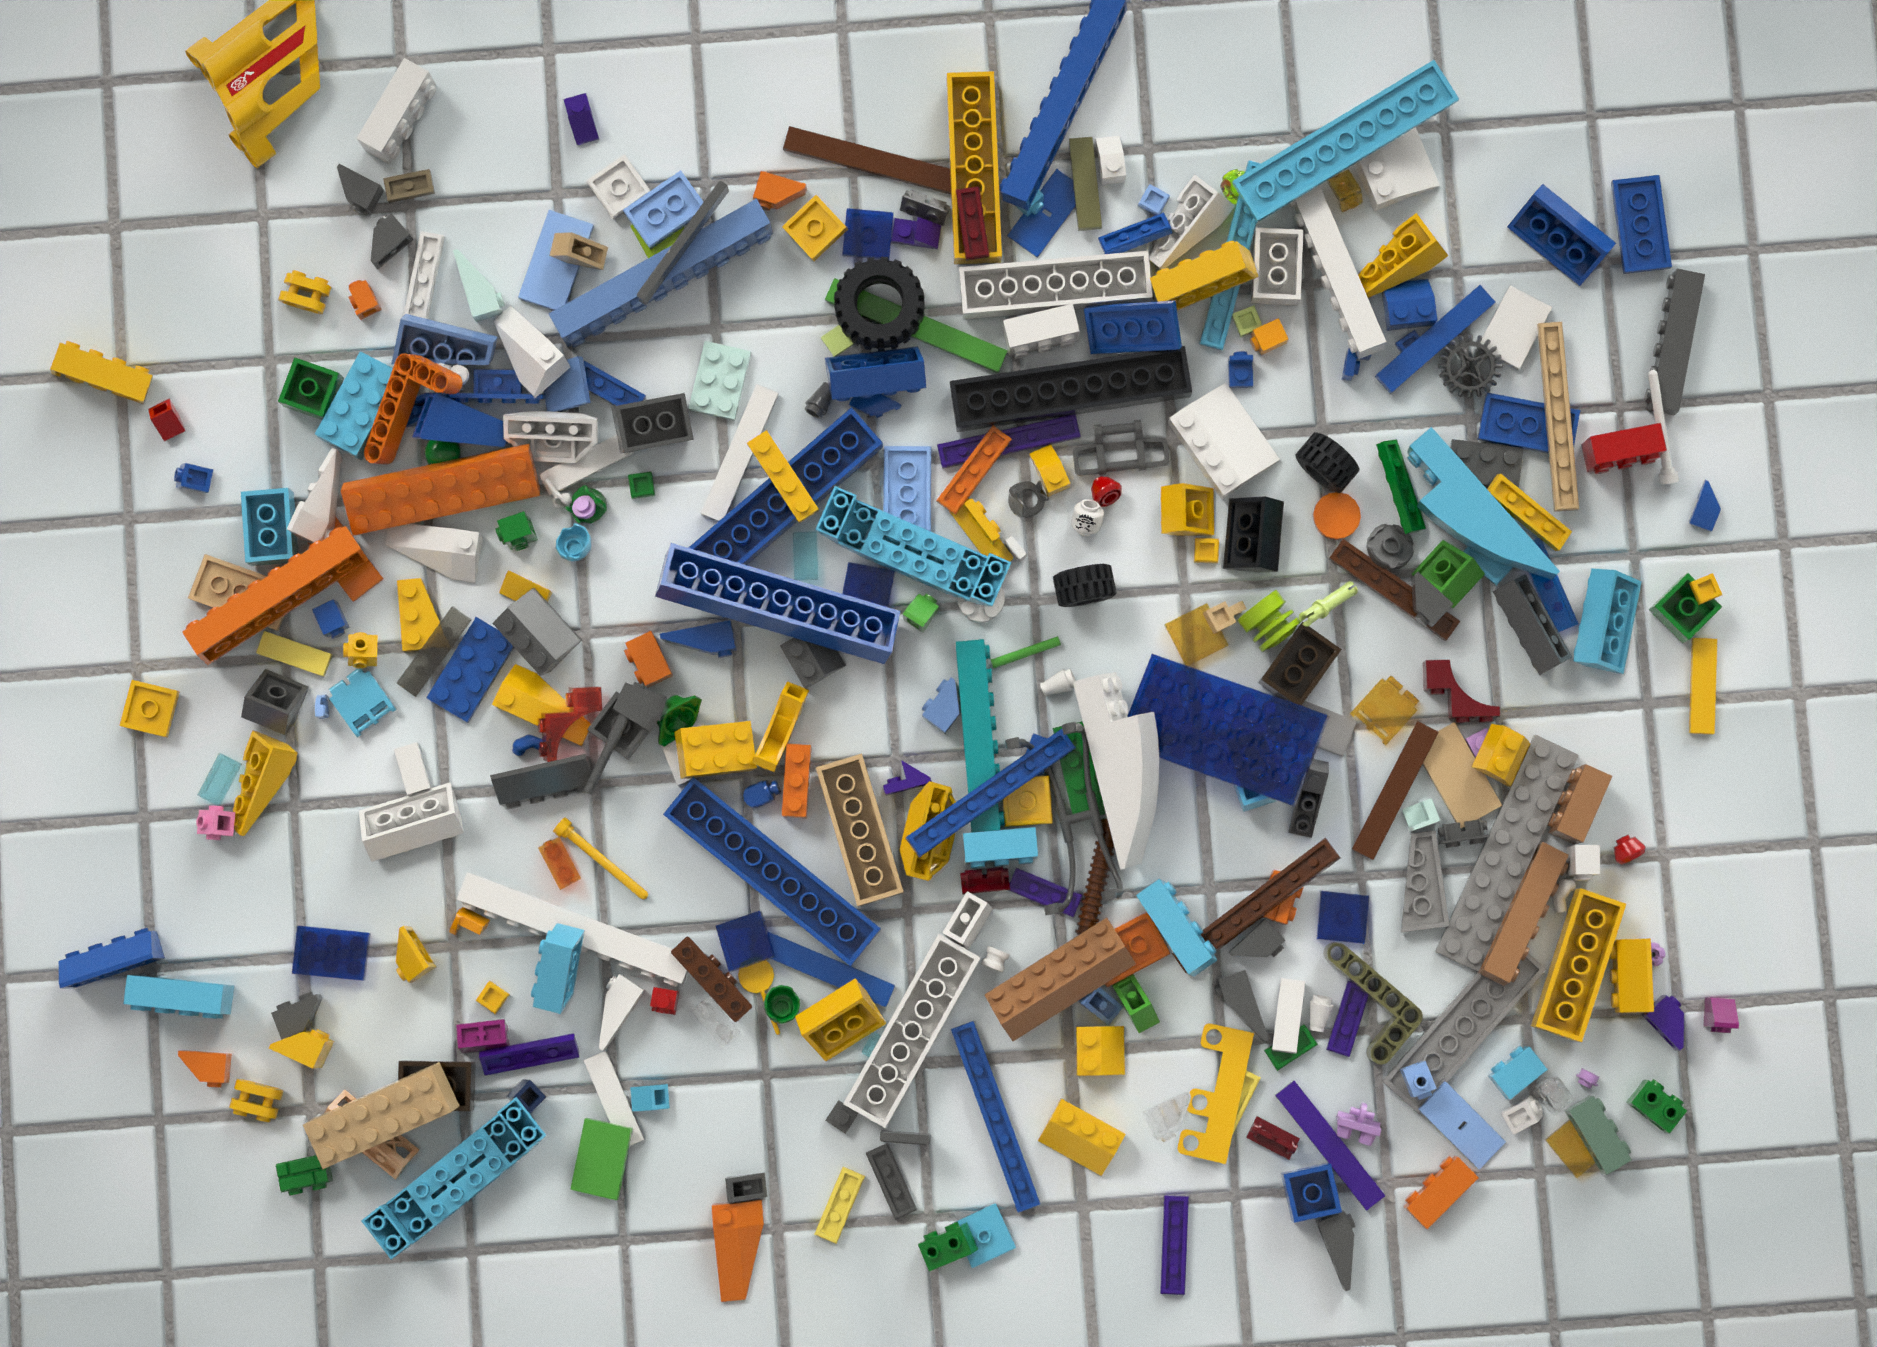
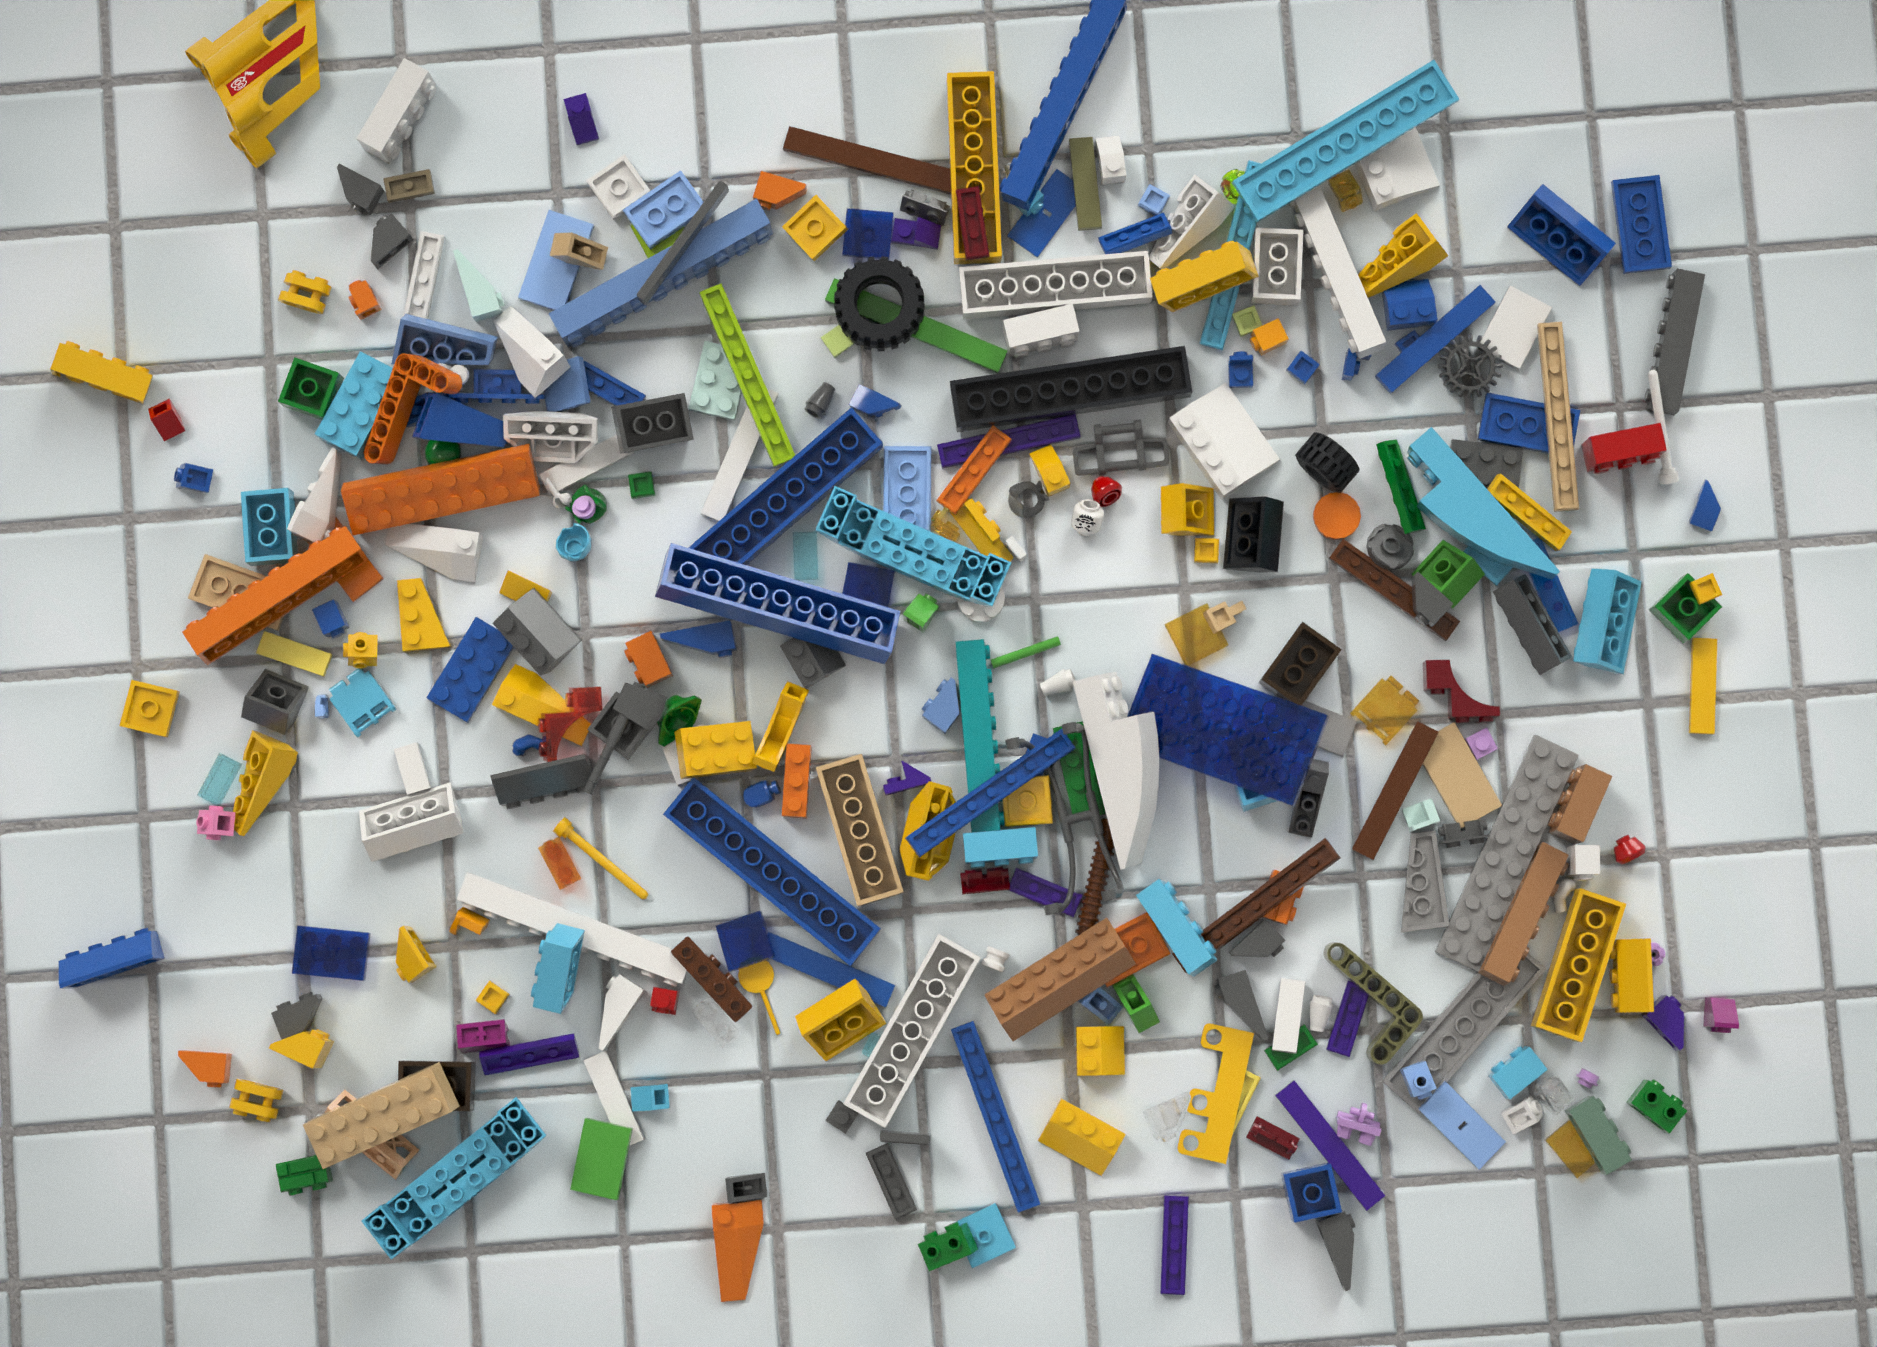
(180, 995): medium azure brick -> none
(434, 651): clear smoke tile -> none
(516, 531): green brick -> none
(527, 1094): dark blue brick -> none
(747, 374): none -> lime plate
(781, 1004): green hair -> none
(782, 476): yellow plate -> none
(839, 1205): light yellow tile -> none
(875, 373): blue slope -> none
(946, 530): none -> clear yellow bracket
(967, 920): white brick -> none
(1084, 585): black tyre -> none
(1133, 327): blue plate -> none
(1269, 621): lime wheel -> none
(1302, 367): none -> blue plate
(1322, 607): yellowish green pin -> none
(1342, 917): clear blue plate -> none
(1440, 1191): orange brick -> none
(1501, 754): yellow slope -> none

